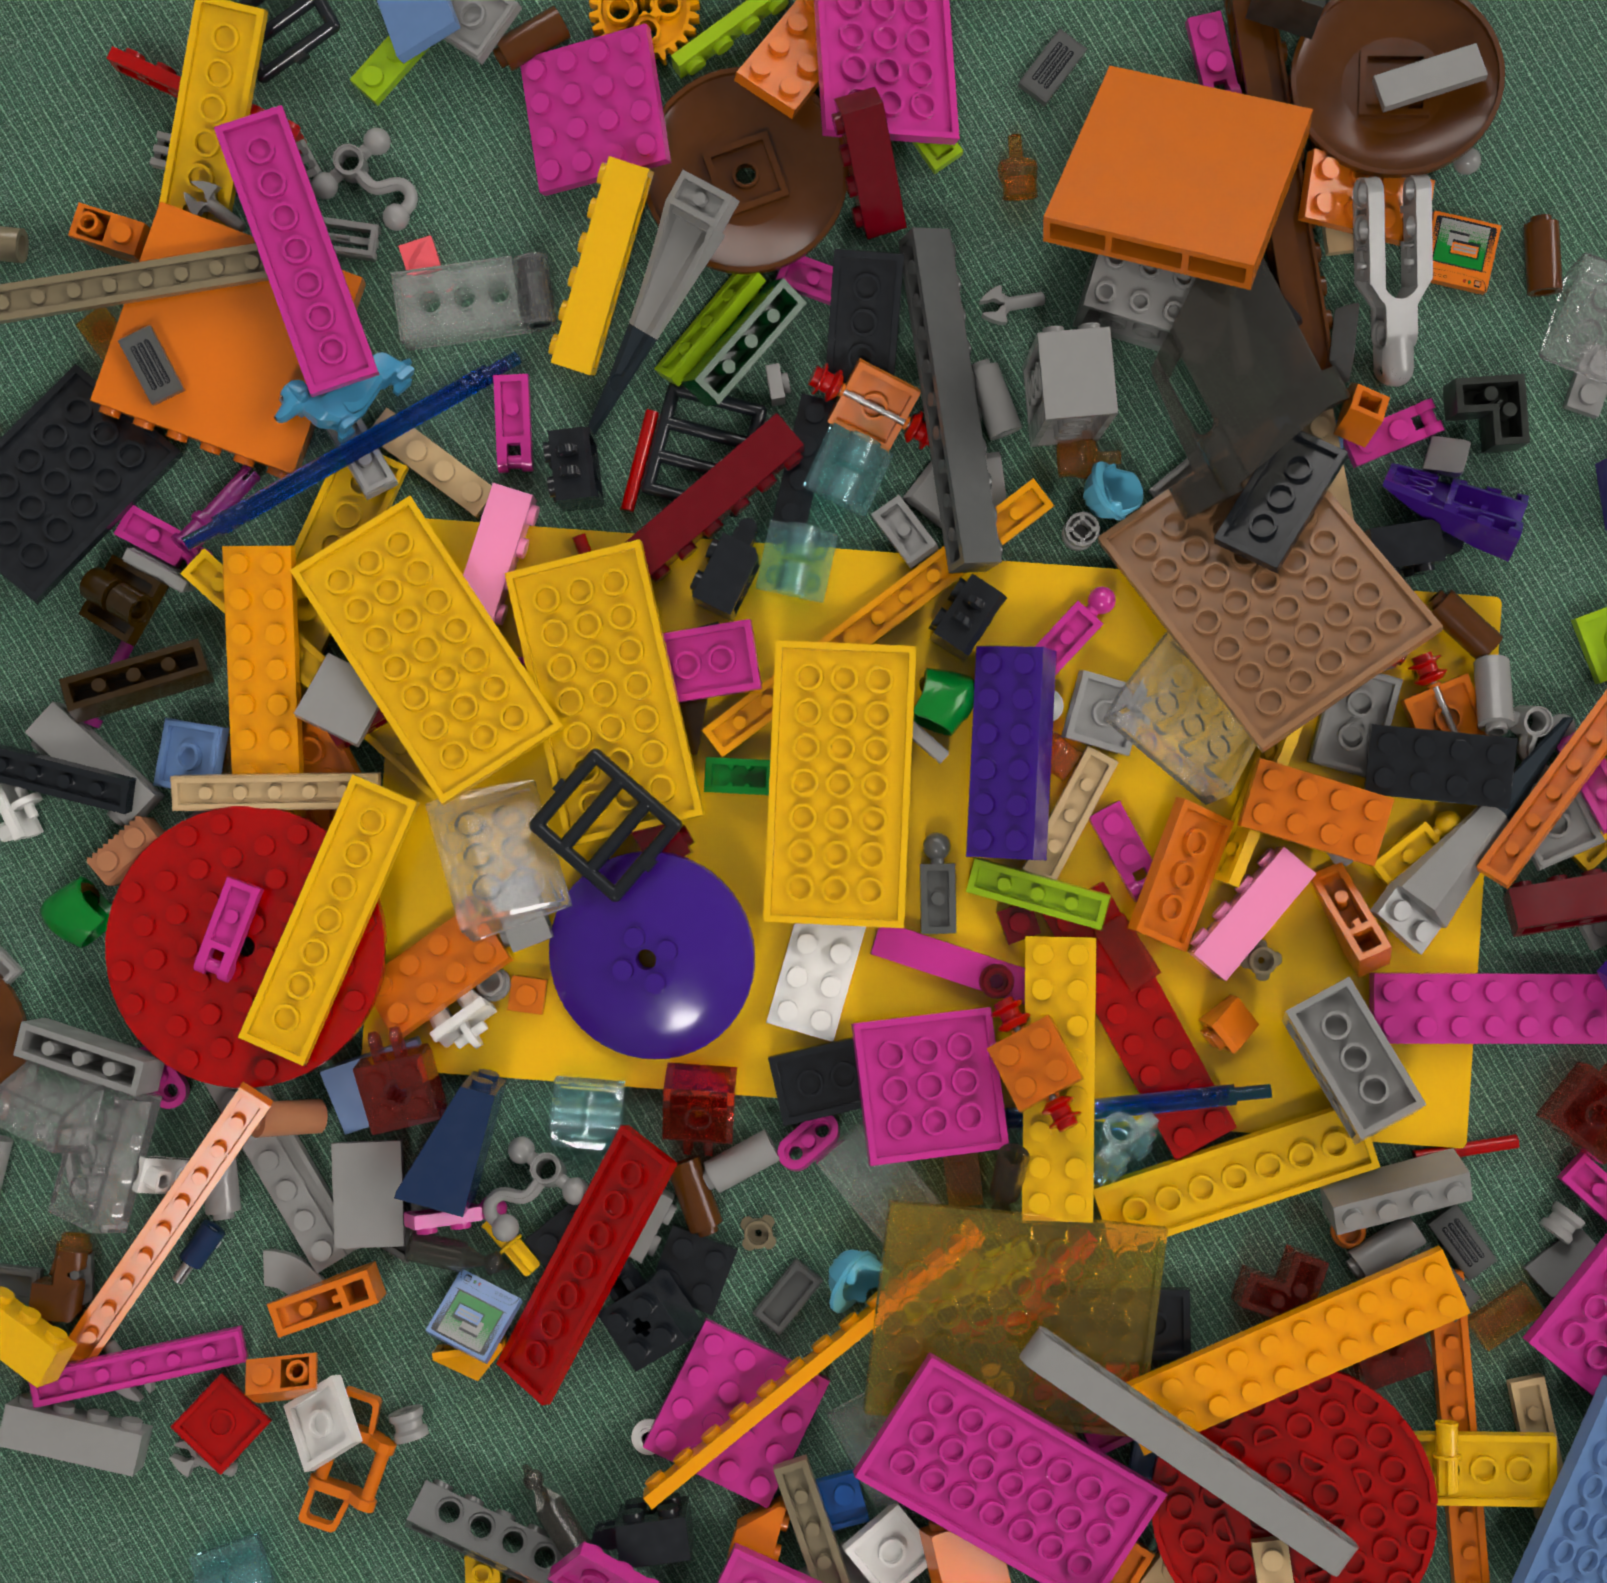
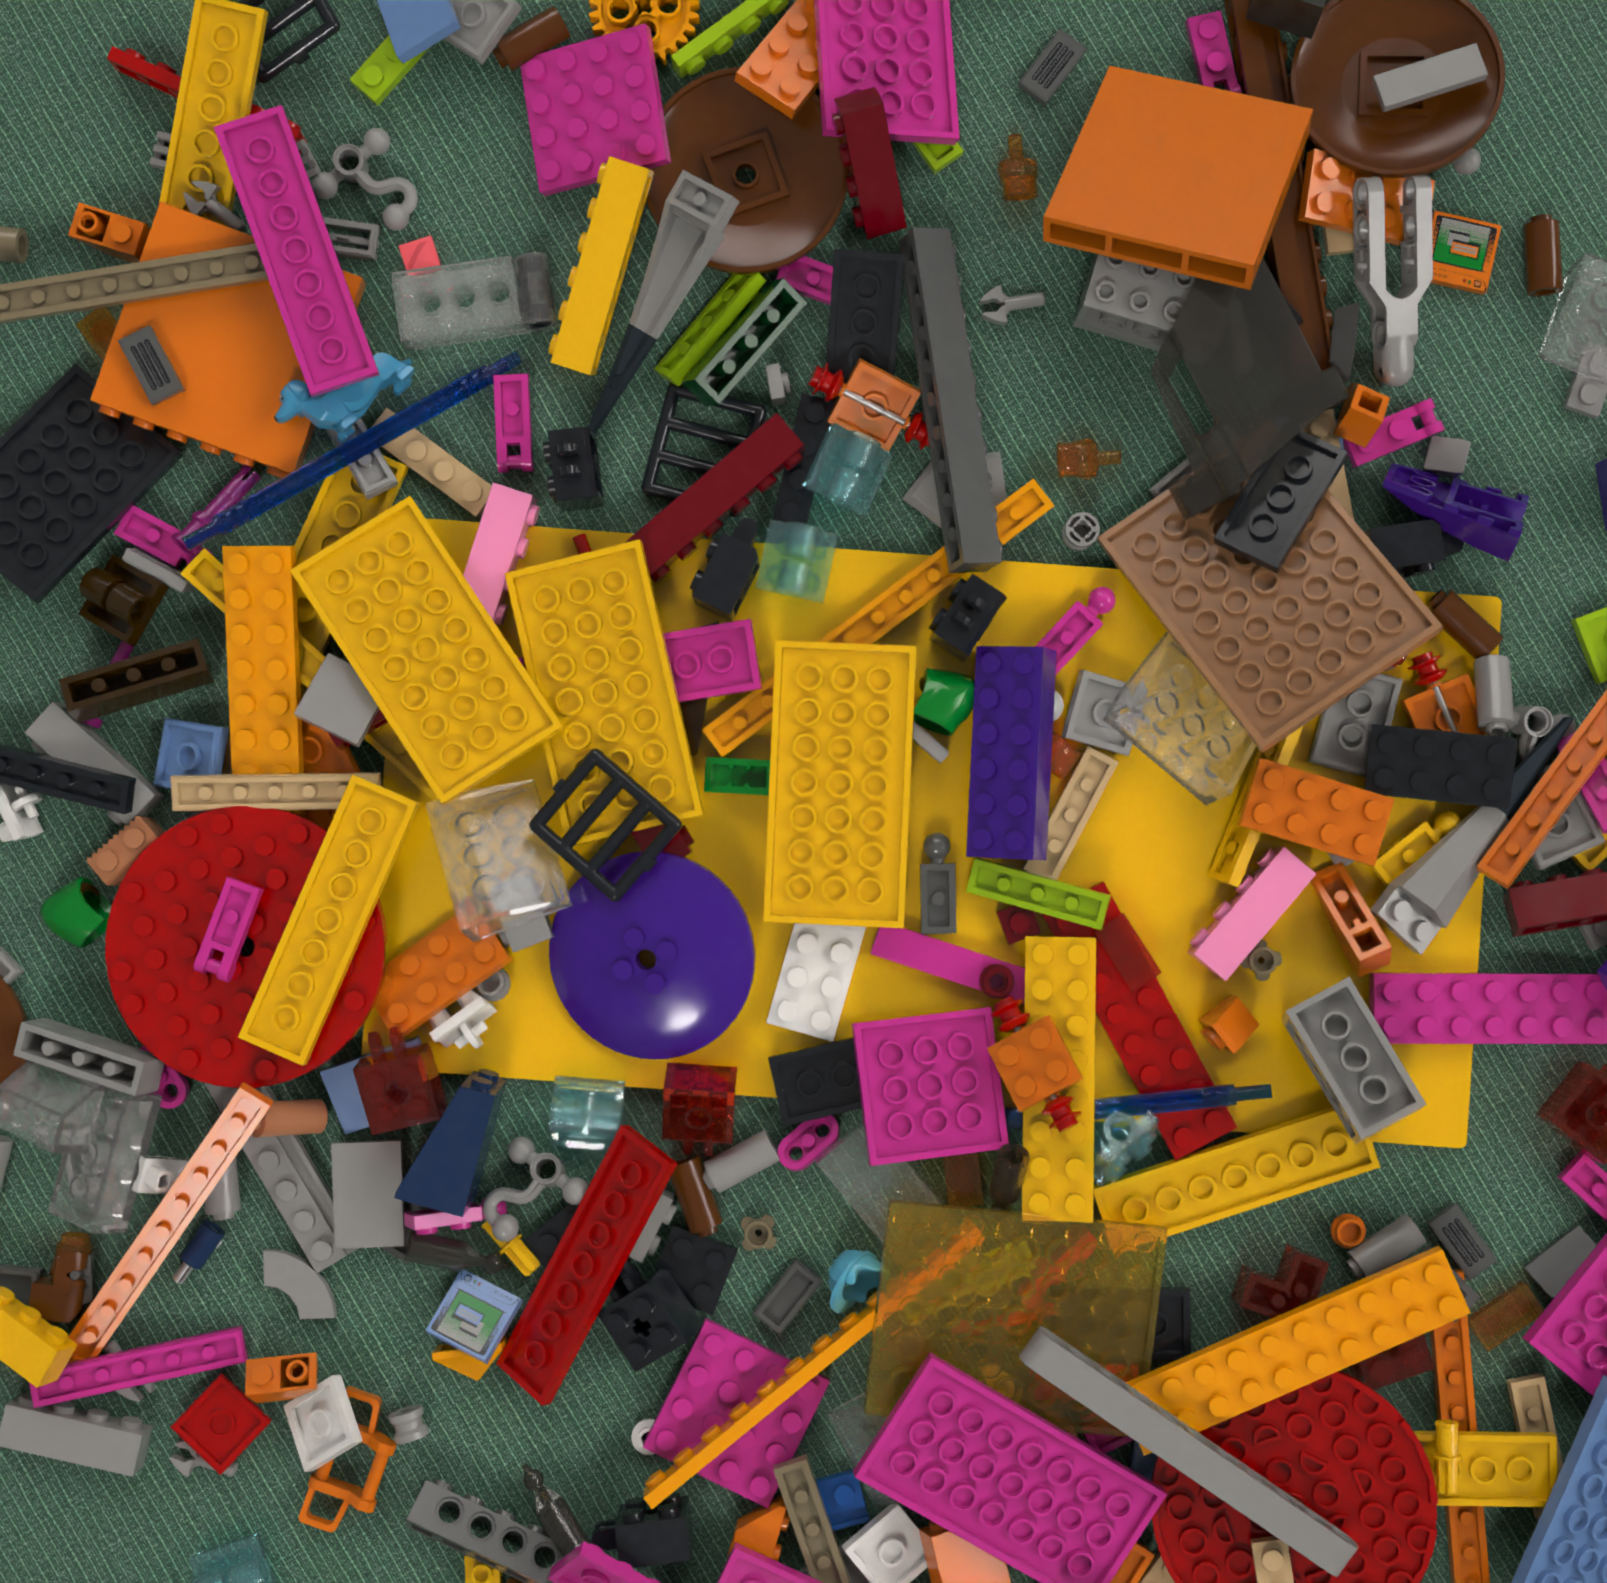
(327, 1299): orange slope -> none
(527, 994): orange plate -> none
(639, 461): red bar -> none
(905, 532): light grey plate -> none
(994, 400): light grey brick -> none
(1070, 384): light grey brick -> none
(1112, 491): medium azure piece -> none
(1122, 845): dark pink plate -> none
(1181, 874): orange plate -> none
(1397, 1191): light grey brick -> none
(1476, 1147): red bar -> none
(1498, 405): pearl dark grey brick -> none
(1562, 1223): light grey wheel -> none

